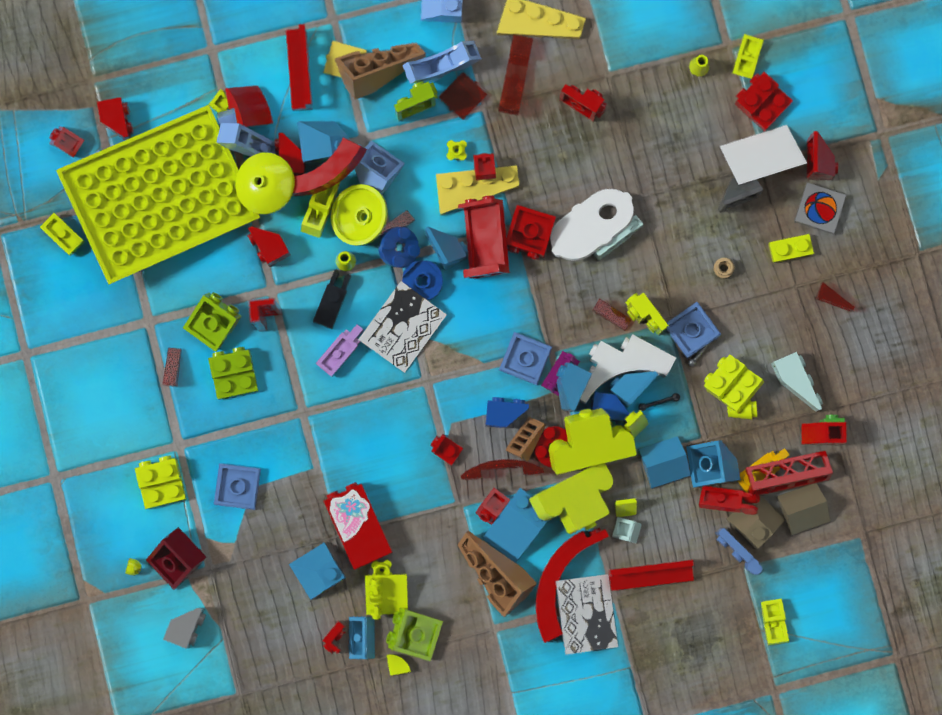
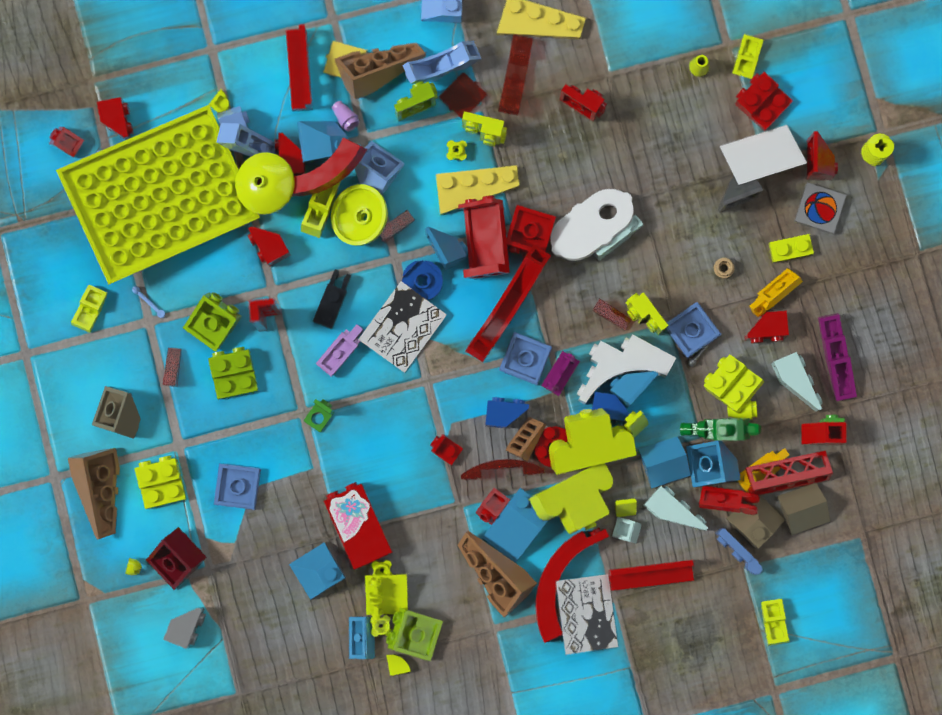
(62, 234): neon yellow plate -> none
(89, 308): none -> neon yellow slope
(95, 482): none -> medium nougat wedge
(117, 413): none -> dark tan slope
(160, 313): none -> light blue hinge
(249, 106): red slope -> none
(322, 407): none -> bright green bracket
(335, 633): red bracket -> none
(345, 116): none -> lavender cone
(349, 264): neon yellow cone -> none
(384, 630): none -> neon yellow plate
(409, 243): blue plate -> none
(484, 166): red bracket -> none
(491, 130): none -> neon yellow plate
(509, 303): none -> red arch
(571, 385): dark azure slope -> none
(667, 508): none -> light aqua slope
(675, 397): black hinge -> none
(722, 429): none -> green piece
(770, 326): none -> red slope
(775, 291): none -> yellow hinge
(831, 297): clear red piece -> none
(837, 357): none -> magenta slope
(877, 149): none -> neon yellow piece

